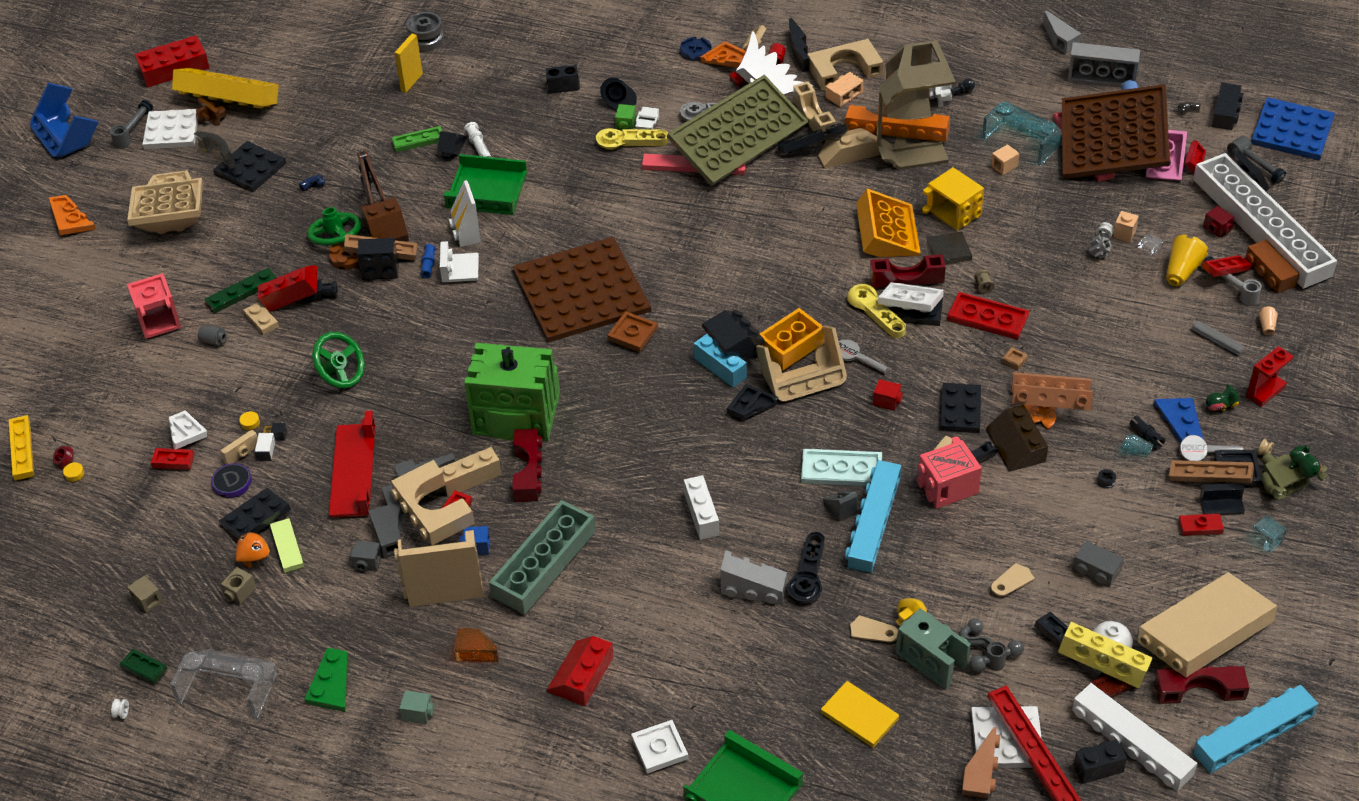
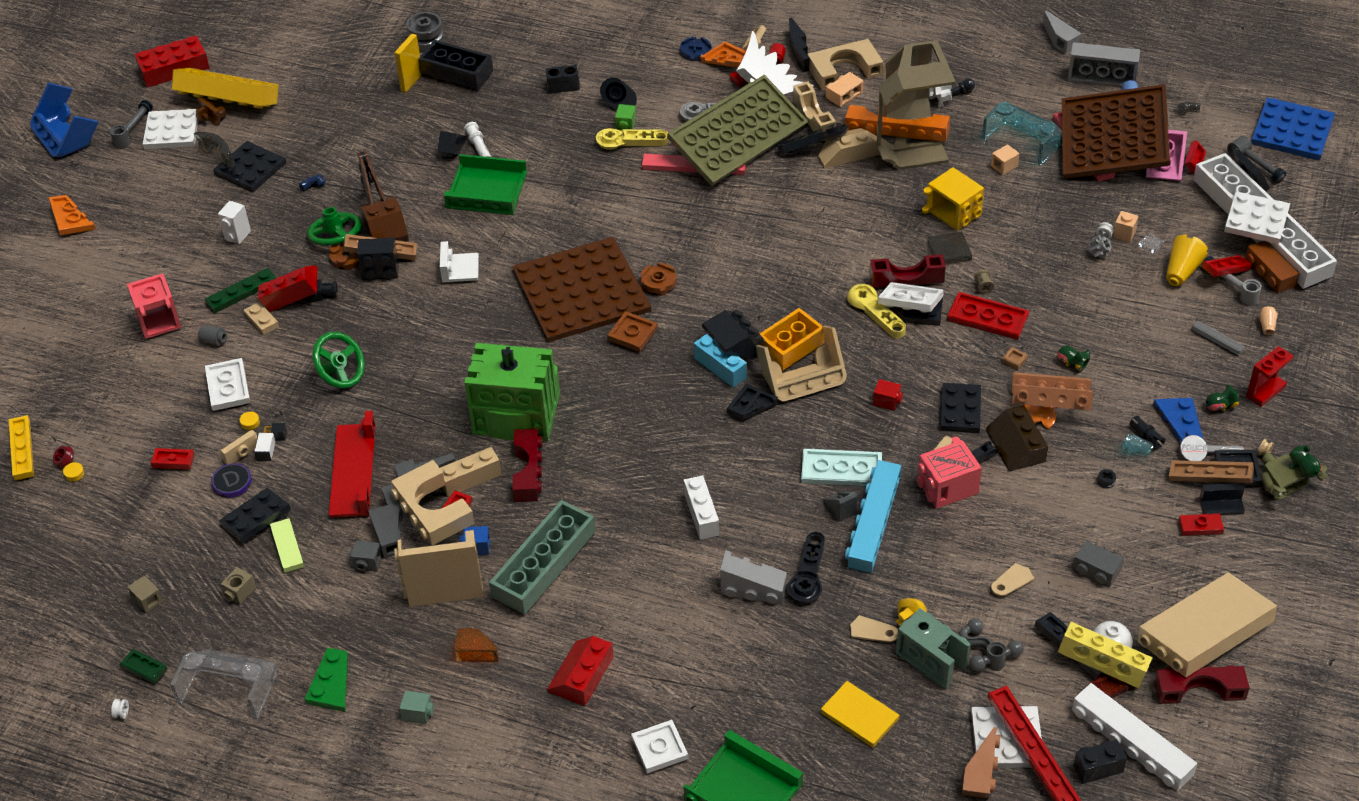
(166, 203): tan wedge -> none
(185, 429): white wing -> none
(227, 384): none -> white plate
(234, 222): none -> white brick
(251, 548): orange piece -> none
(416, 139): bright green tile -> none
(428, 261): blue pin -> none
(455, 64): none -> black brick
(464, 218): white slope -> none
(646, 112): white piece -> none
(658, 286): none -> dark orange plate
(851, 351): light grey piece -> none
(887, 226): light orange slope -> none
(1074, 358): none -> dark green animal
(1218, 221): dark red brick -> none
(1227, 106): black brick -> none
(1255, 728): medium azure brick -> none
(1257, 217): none -> white plate
(1272, 531): clear light blue panel -> none

